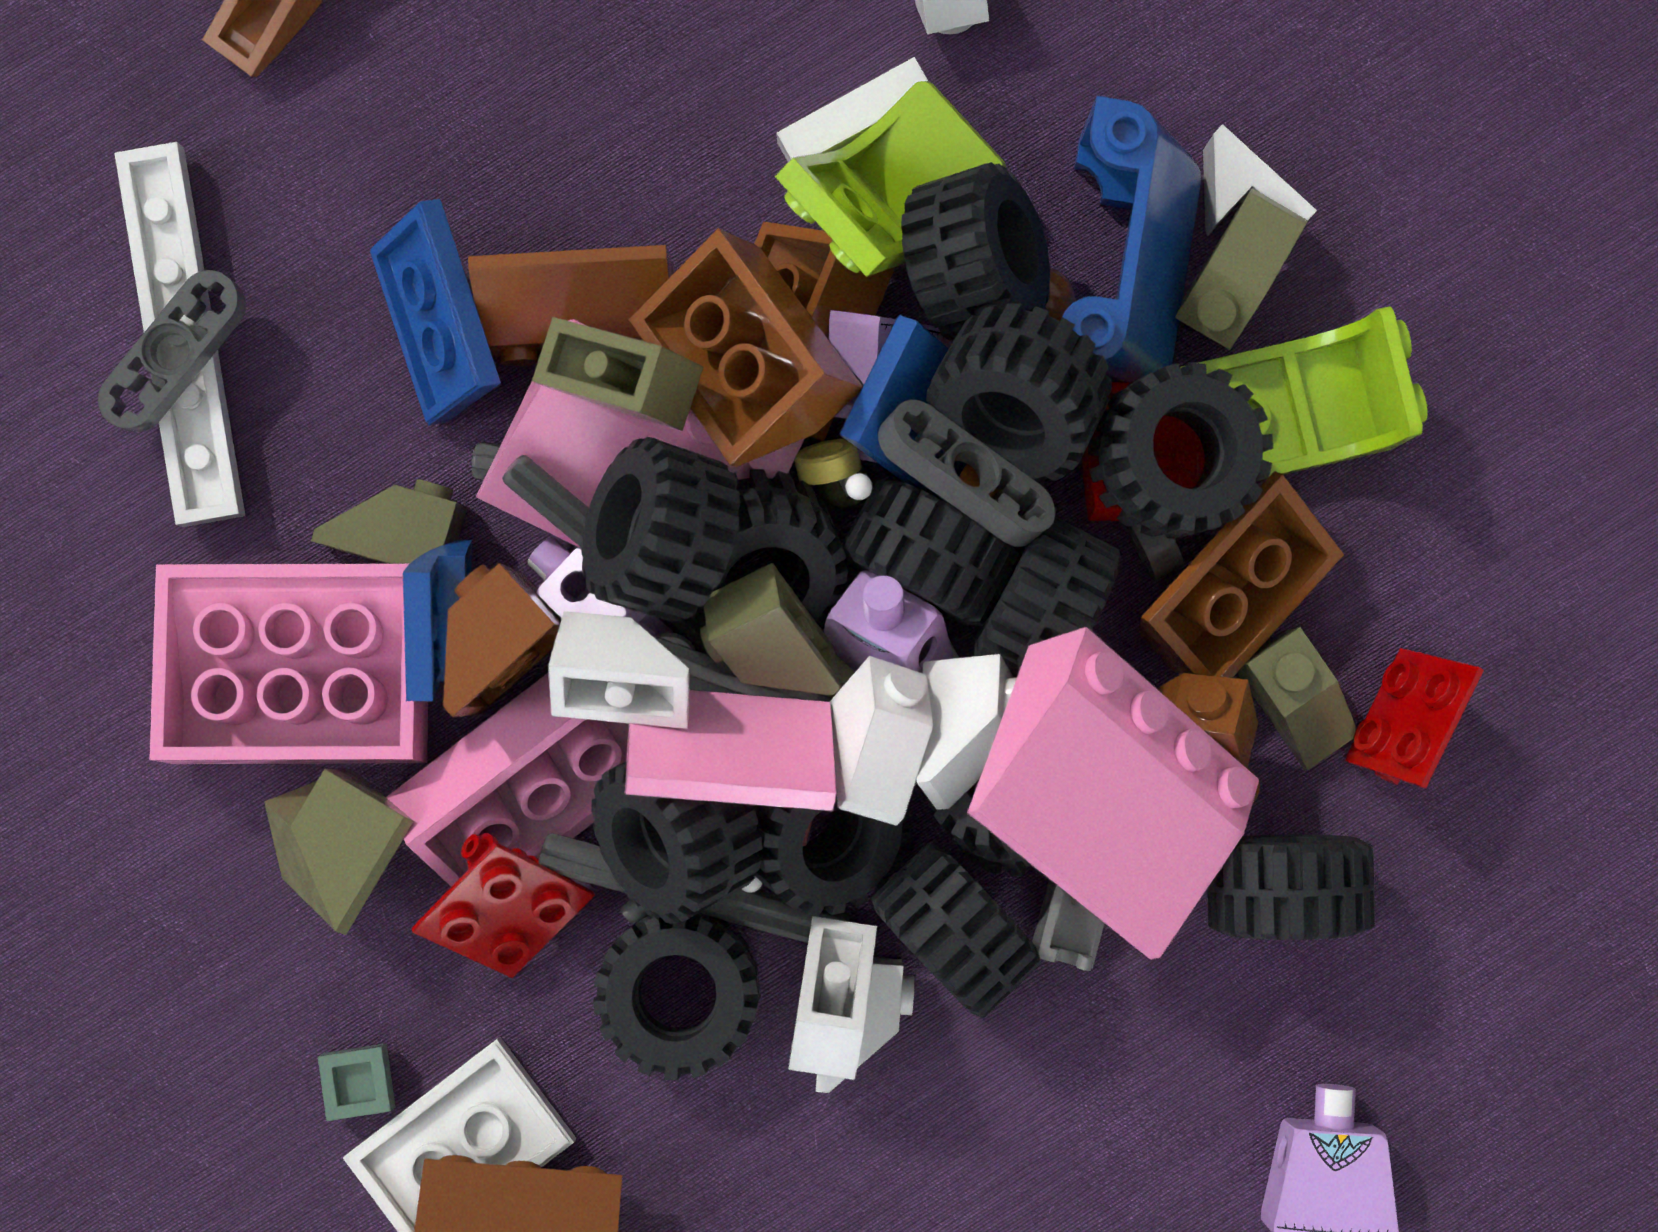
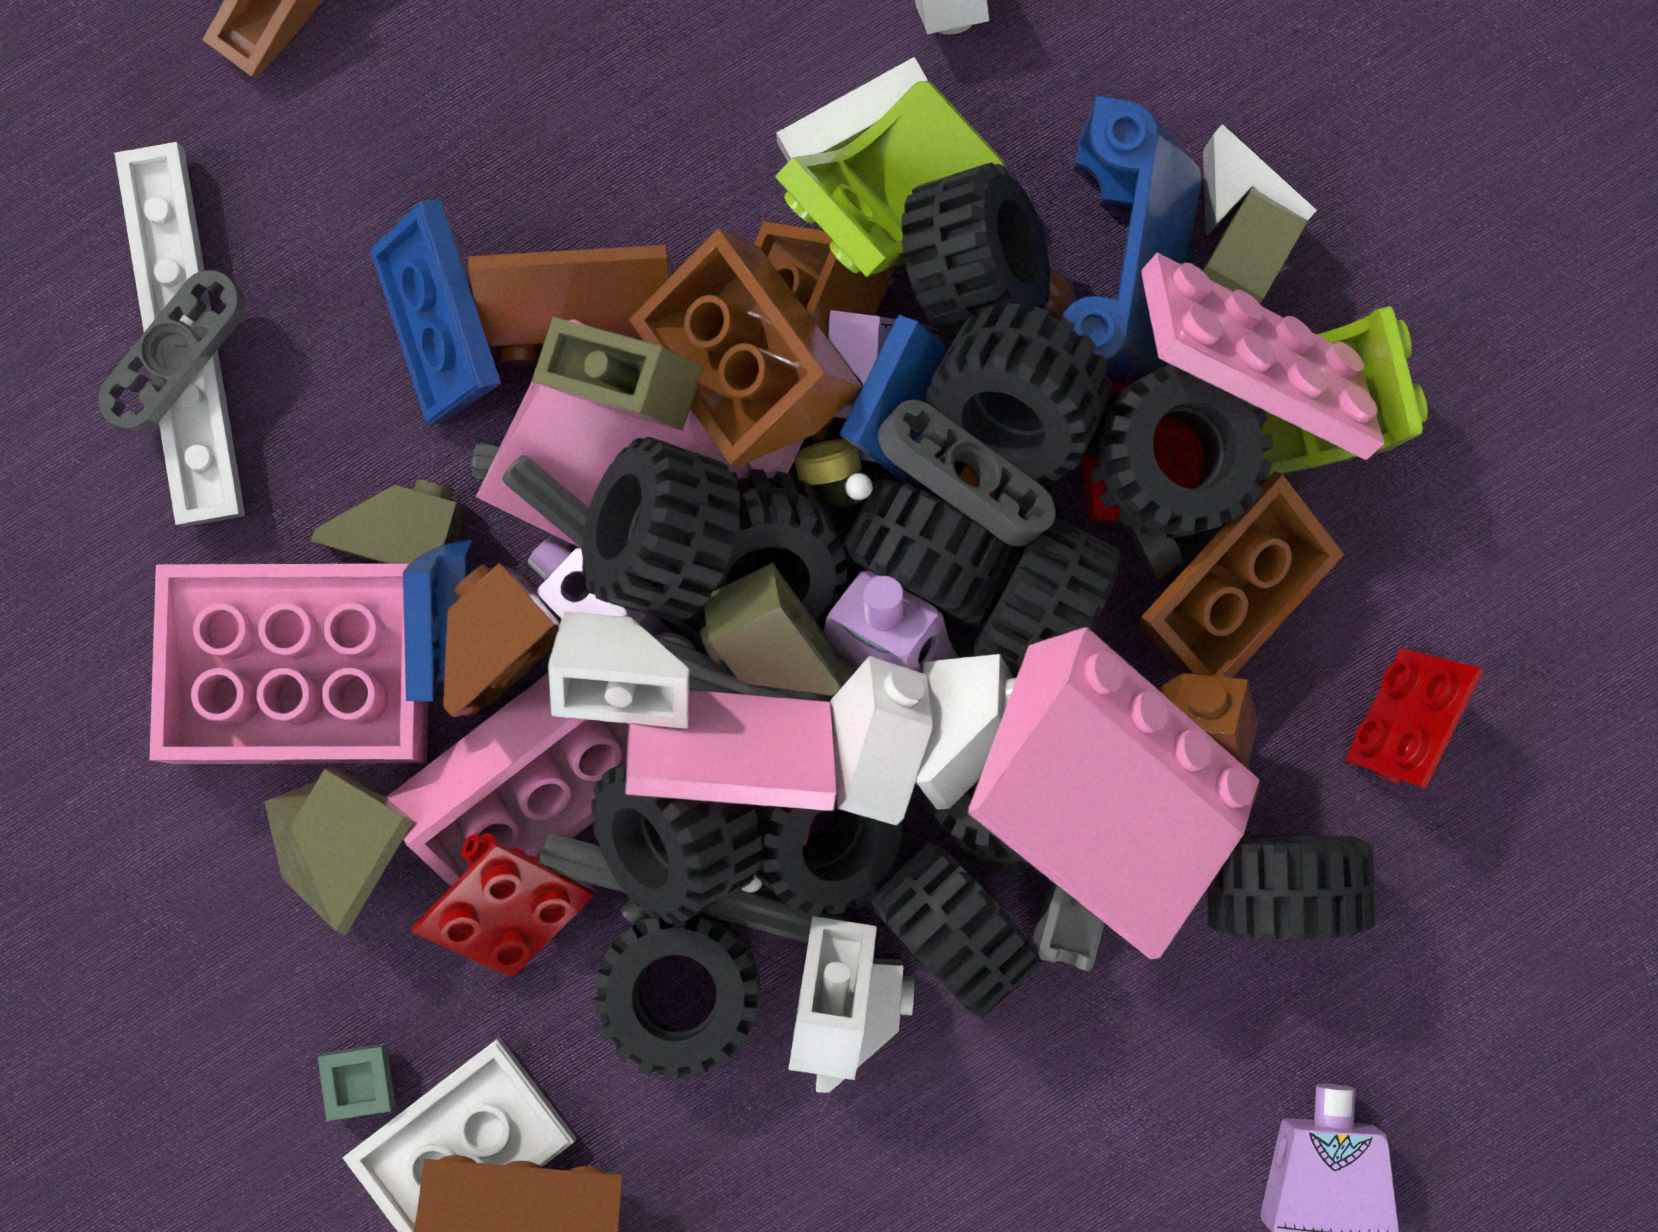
(1260, 356): none -> bright pink plate
(1300, 696): olive slope -> none

